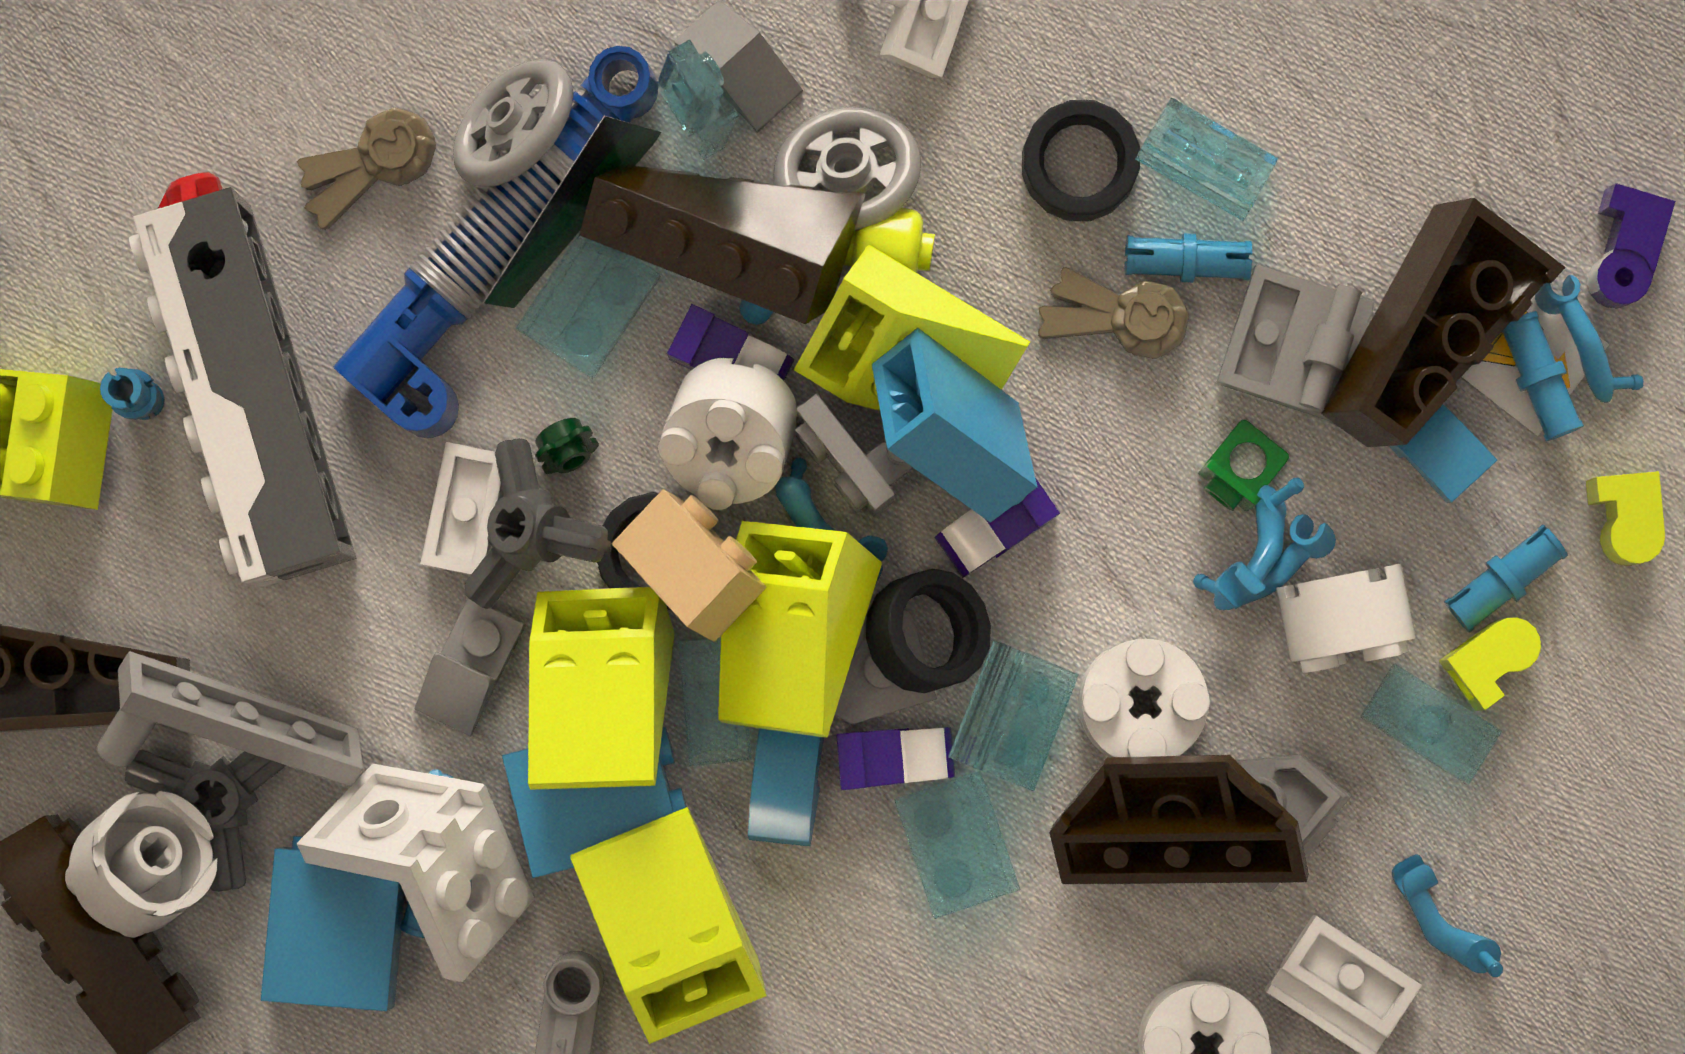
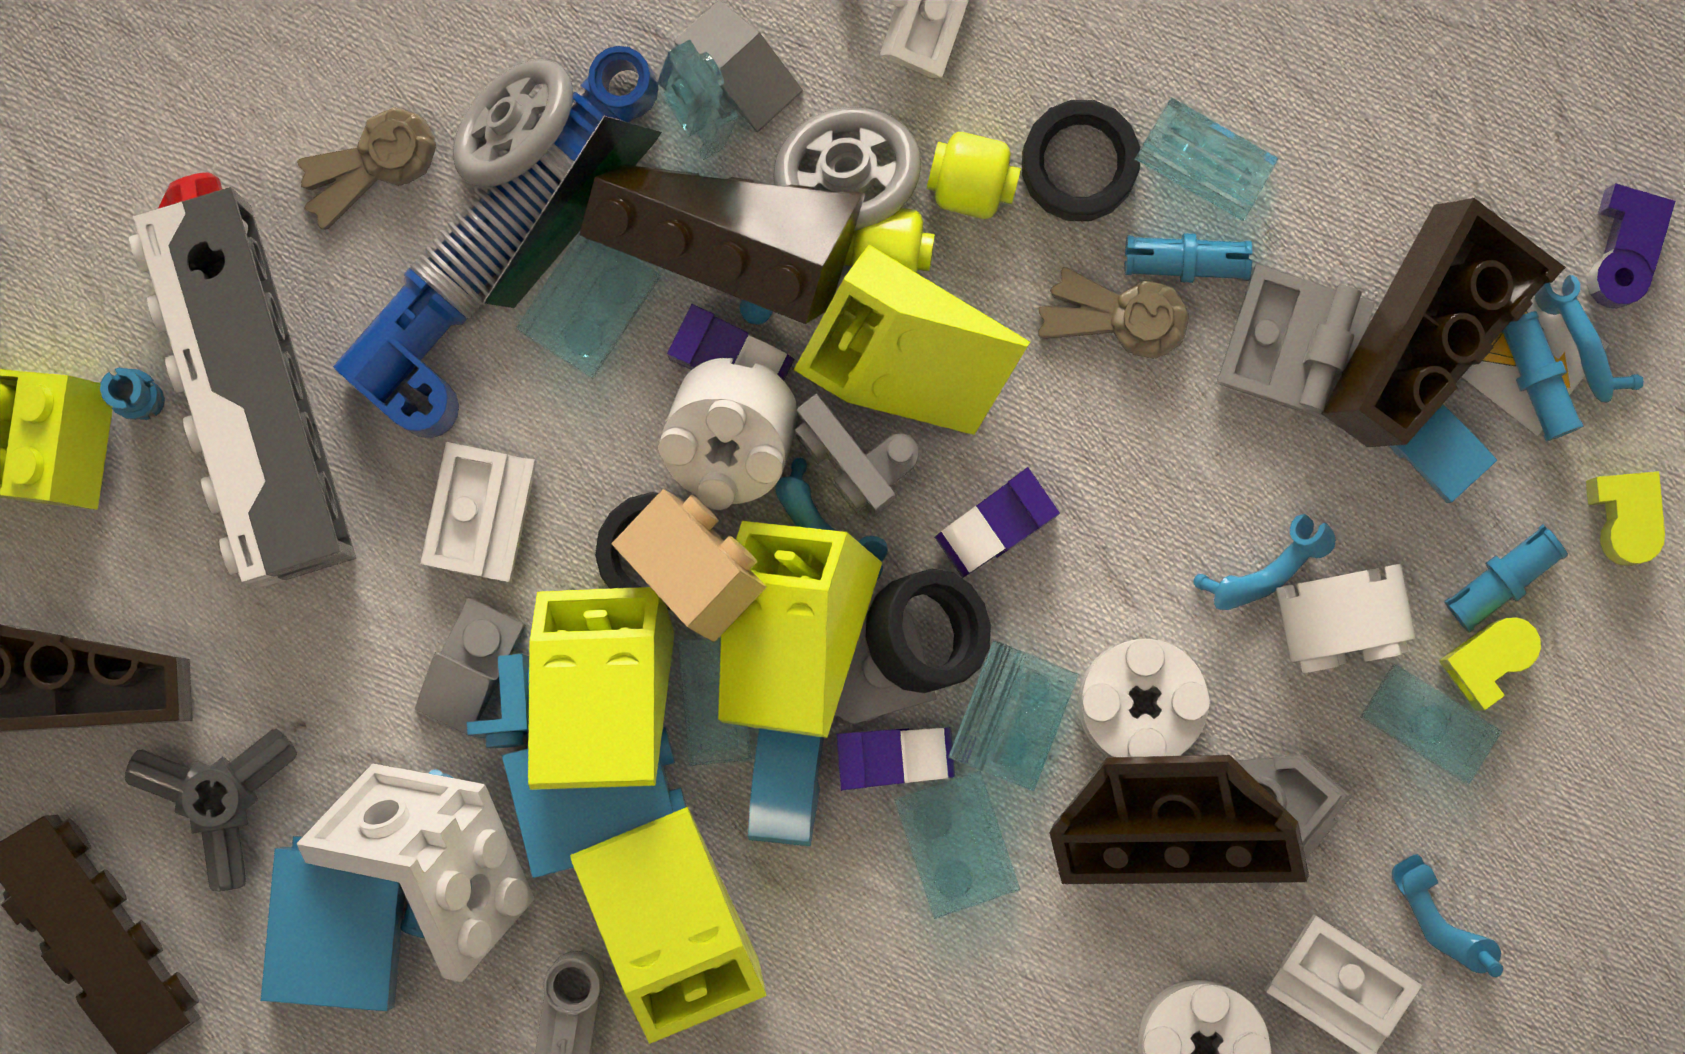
(142, 862): white brick -> none
(227, 715): light grey piece -> none
(514, 706): none -> dark azure bracket
(527, 528): dark grey bush -> none
(565, 446): dark green plate -> none
(953, 425): dark azure brick -> none
(972, 175): none -> neon yellow head
(1225, 484): green bracket -> none
(1240, 580): dark azure piece -> none

